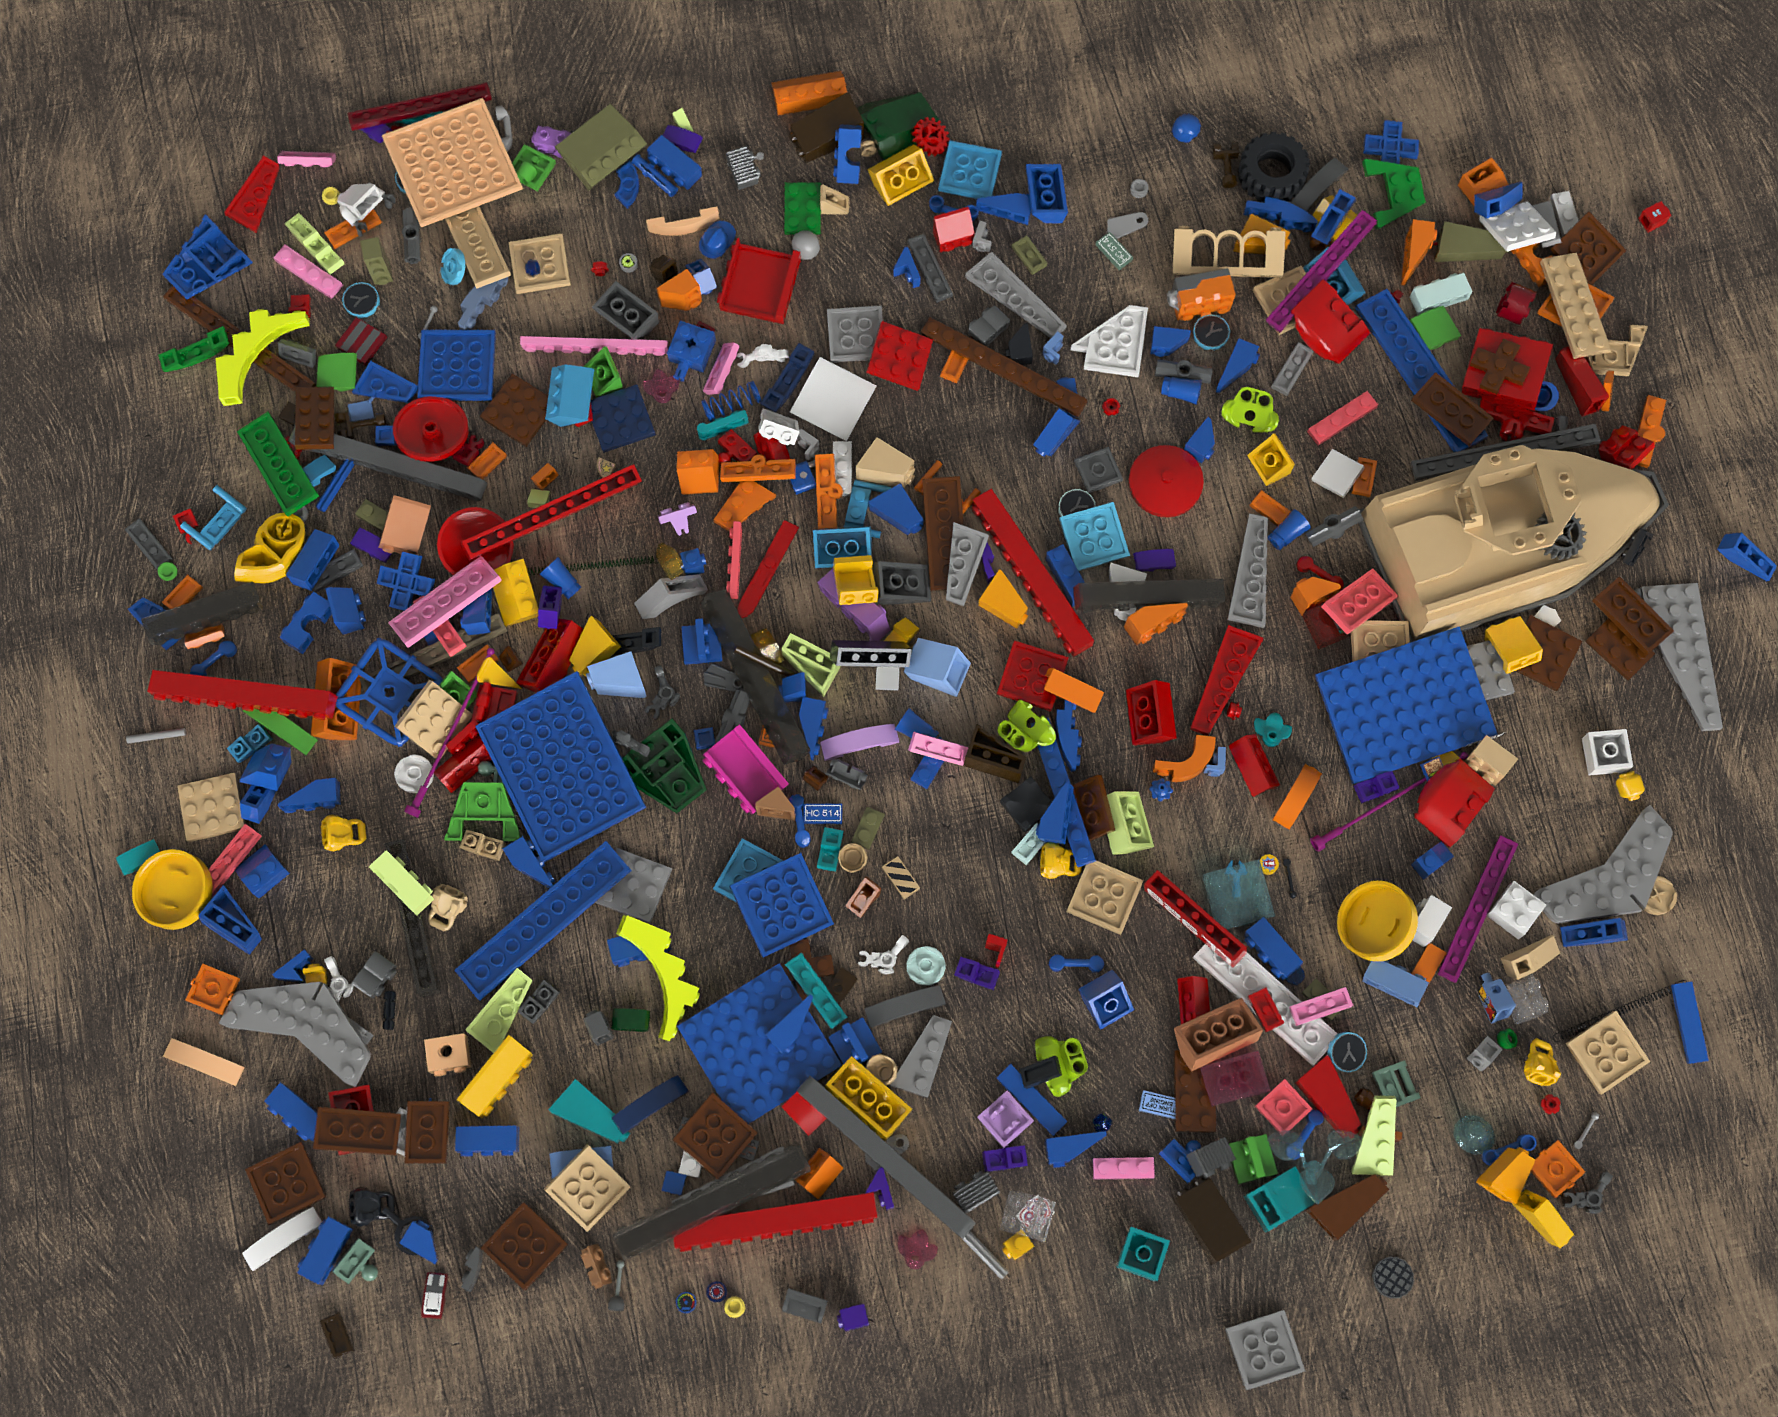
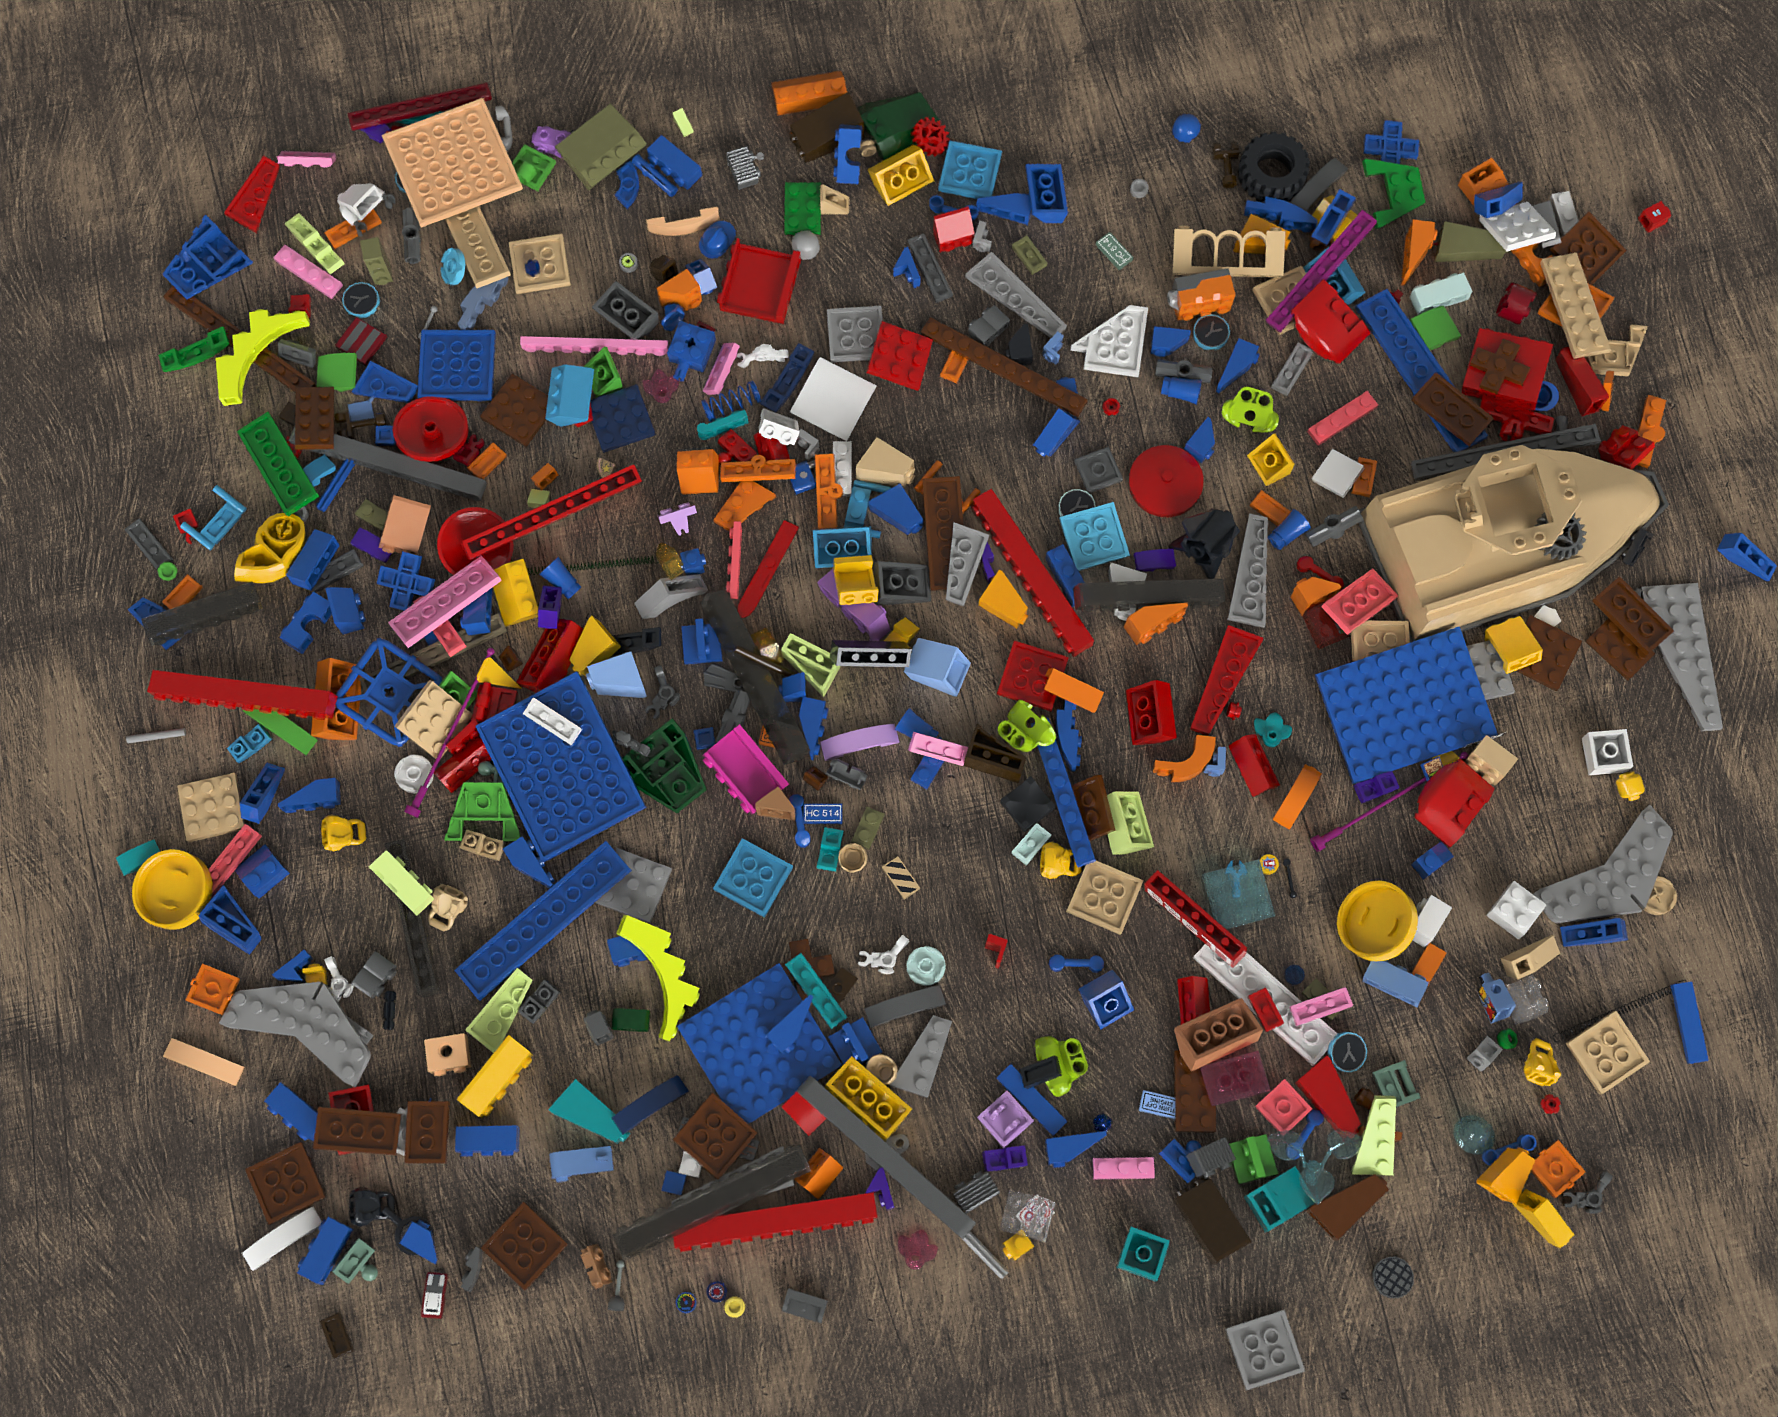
(208, 634): orange plate -> none
(226, 648): blue bar -> none
(267, 767): blue slope -> none
(330, 195): light yellow plate -> none
(472, 665): orange tile -> none
(552, 721): none -> white plate
(587, 1188): tan plate -> none
(599, 268): red plate -> none
(673, 315): none -> blue piece
(682, 138): dark purple slope -> none
(781, 905): blue plate -> none
(853, 1318): dark purple brick -> none
(863, 897): slope -> none
(887, 678): white sticker -> none
(977, 973): dark purple slope -> none
(1055, 820): blue slope -> none
(1126, 224): light grey piece -> none
(1160, 789): blue plant -> none
(1207, 539): none -> black brick
(1272, 949): blue brick -> none
(1477, 909): magenta plate -> none
(1578, 1144): light grey hinge -> none

